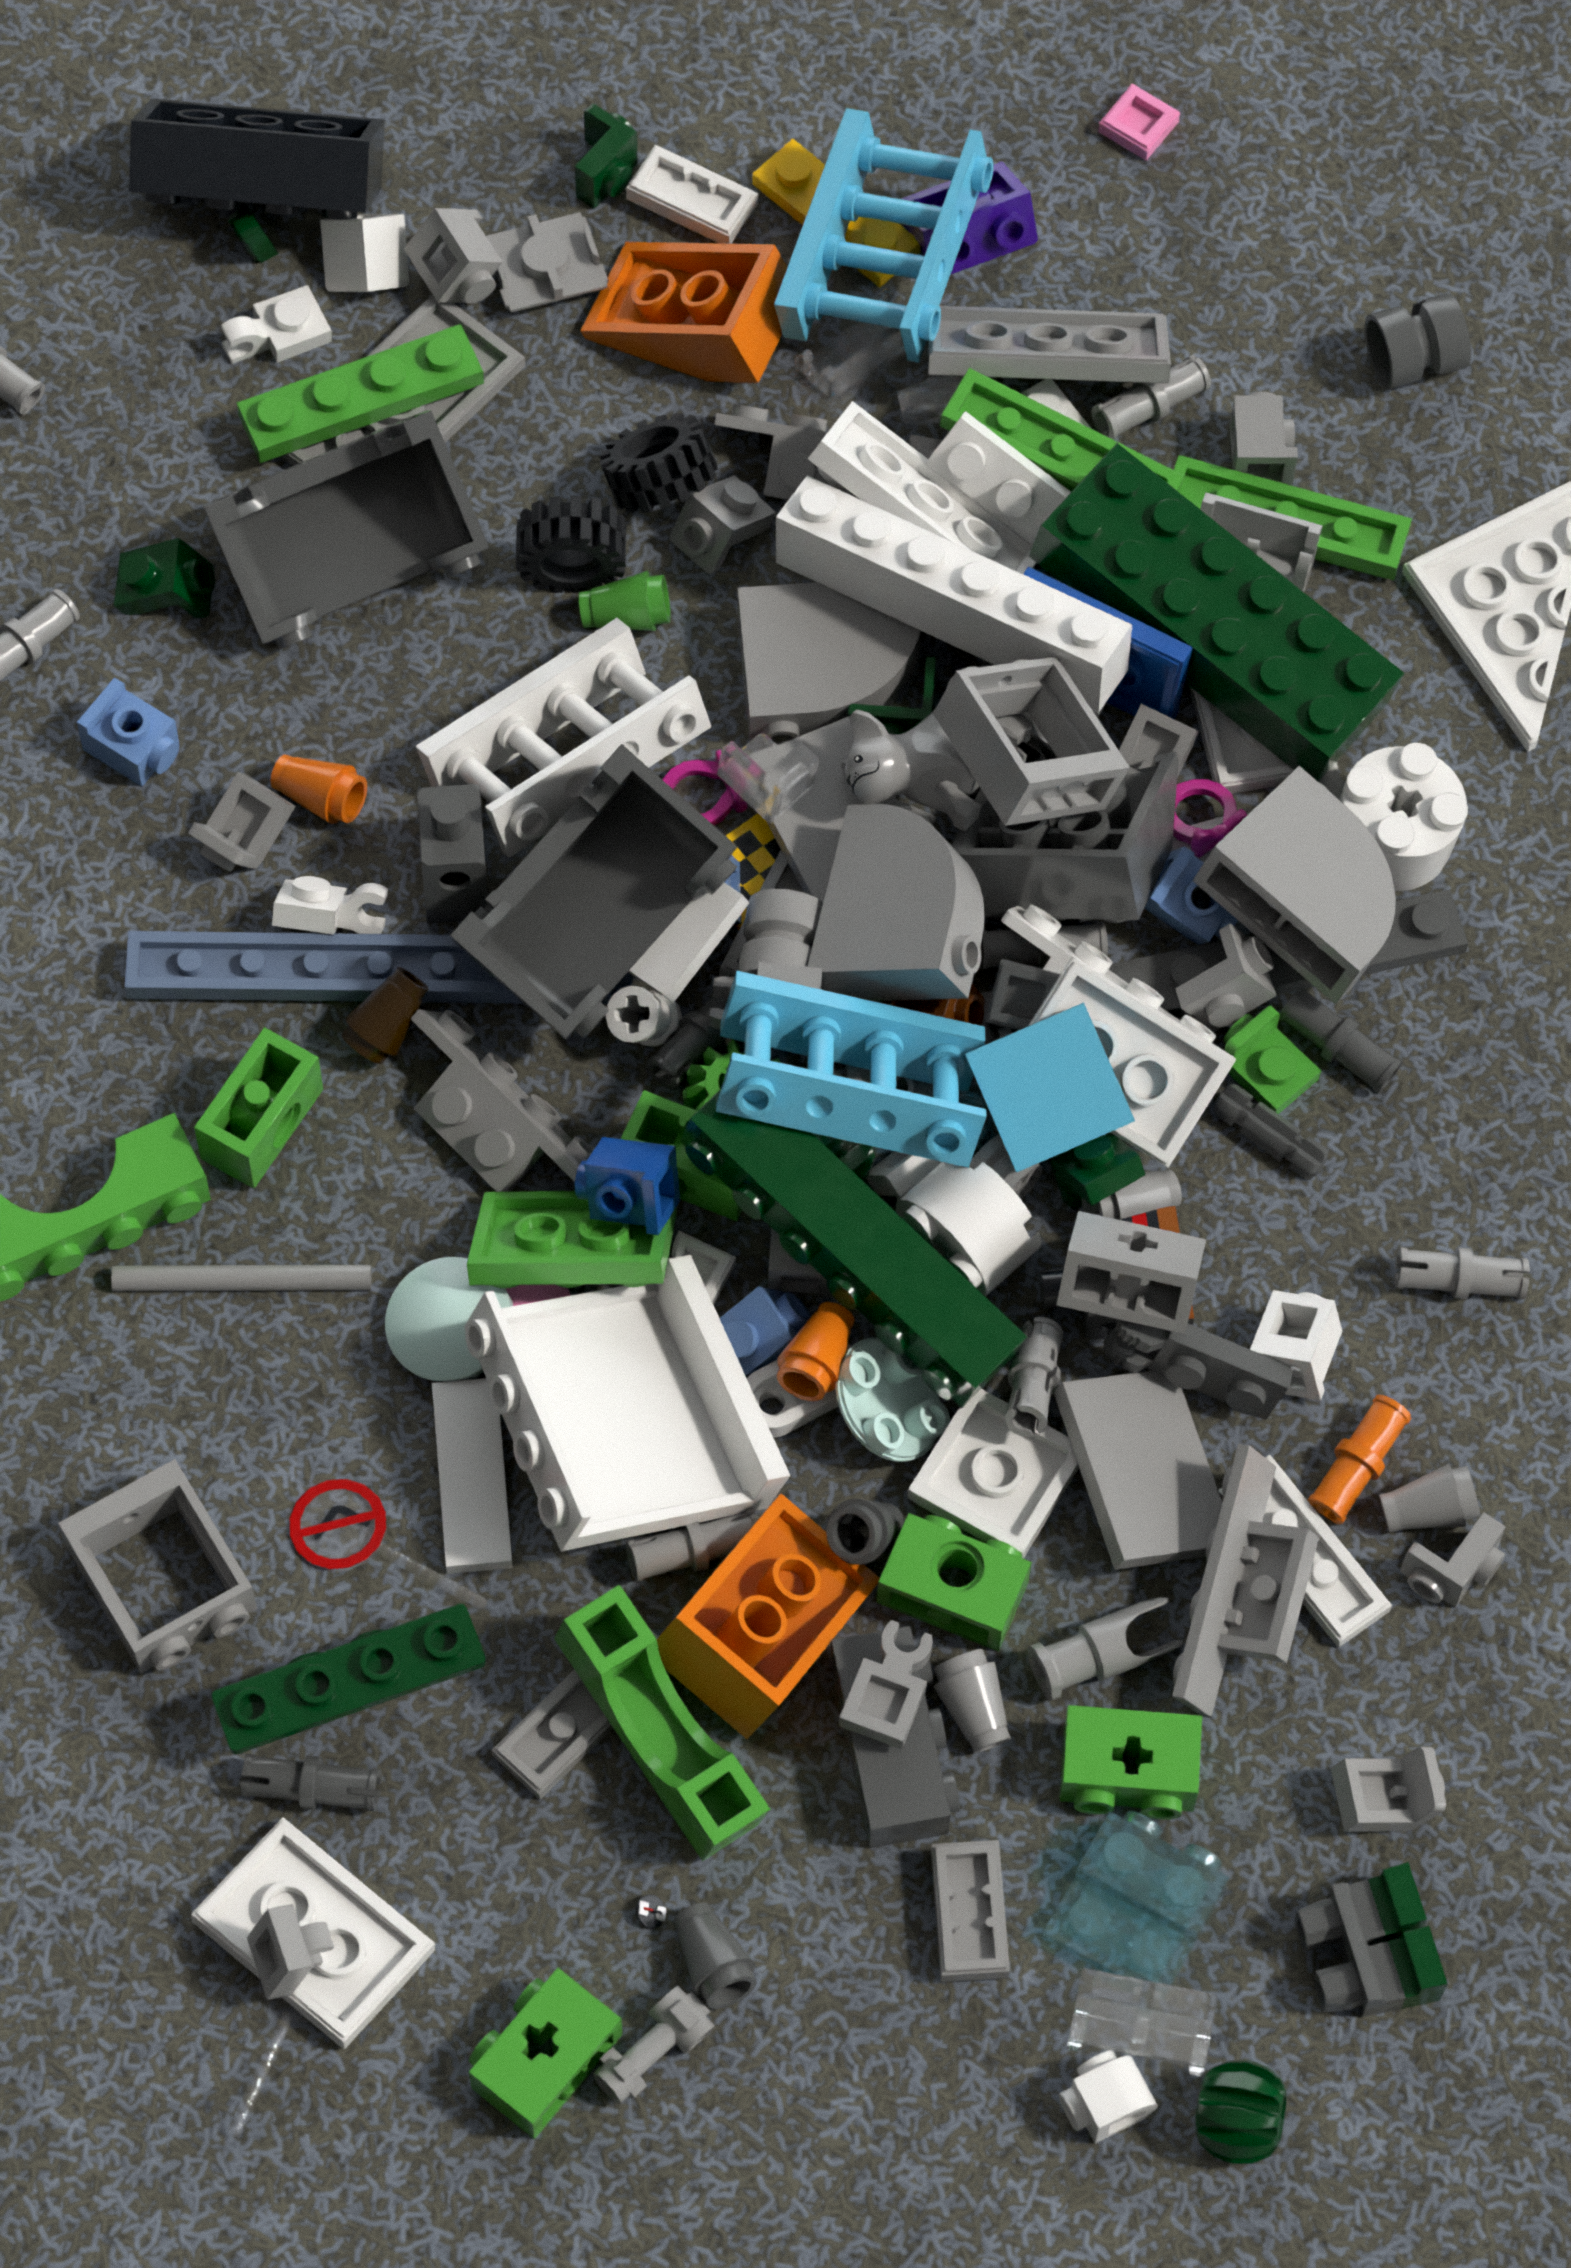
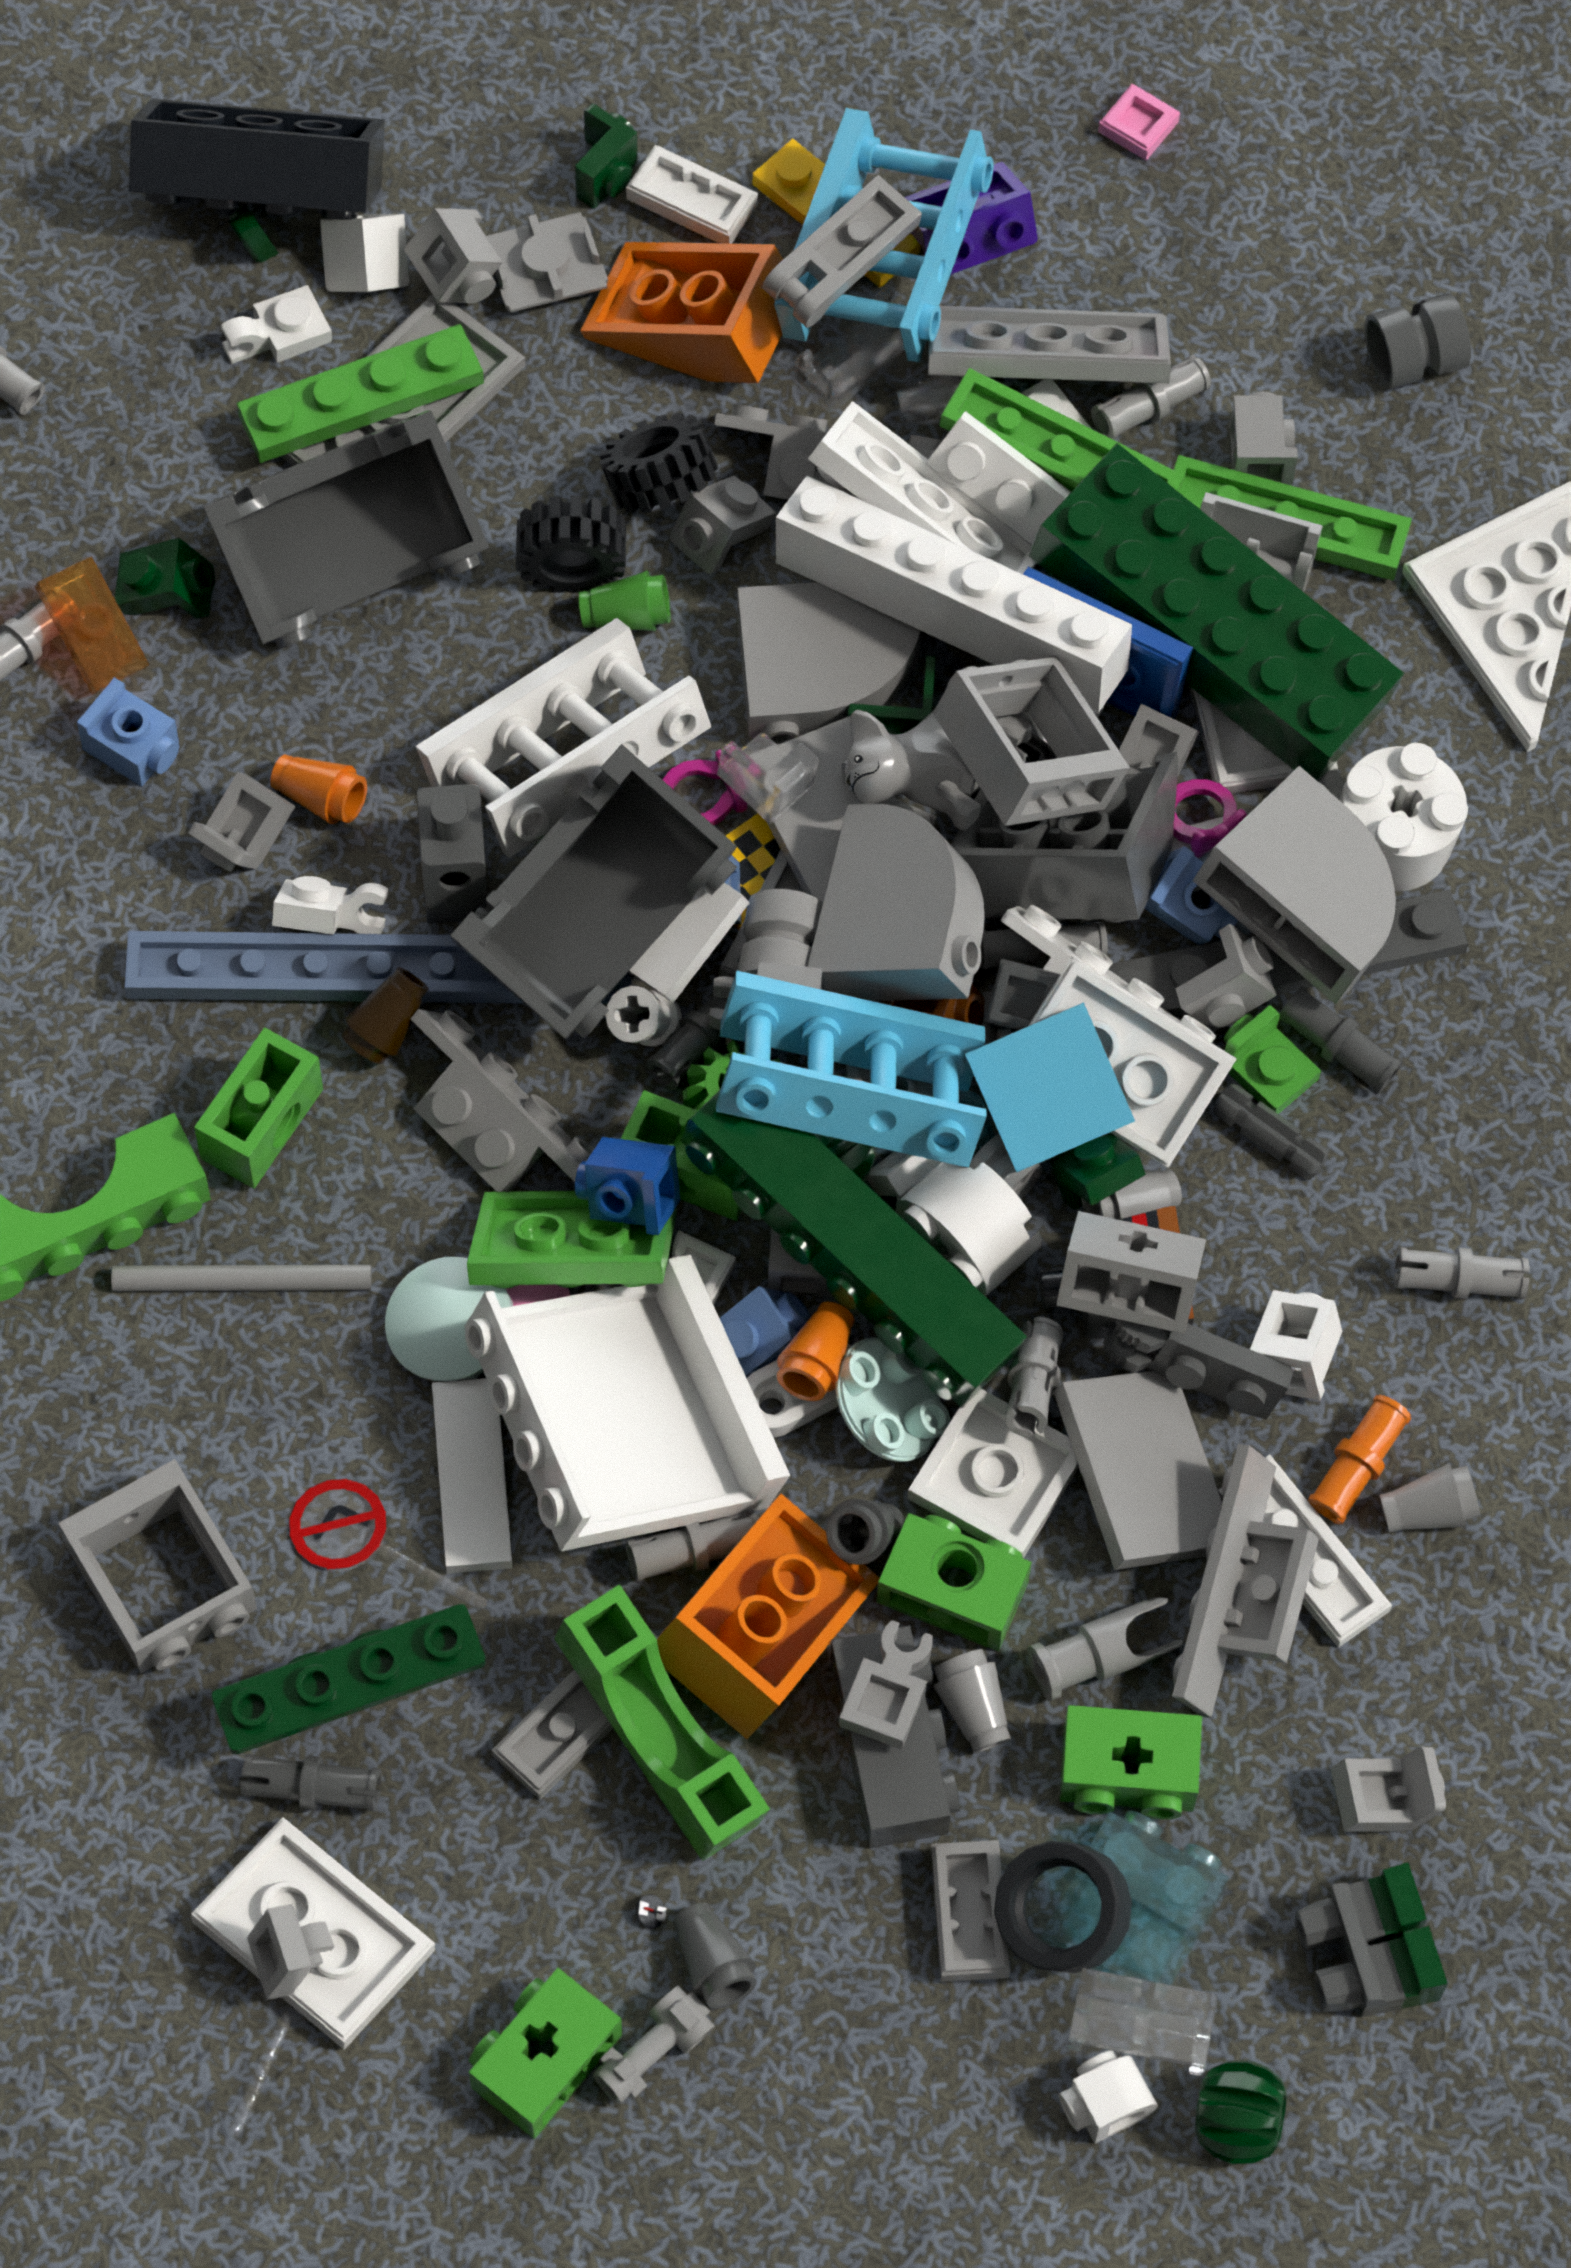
(91, 625): none -> clear orange plate
(843, 250): none -> light grey plate
(1012, 1900): none -> black tyre
(1473, 1561): light grey bracket -> none

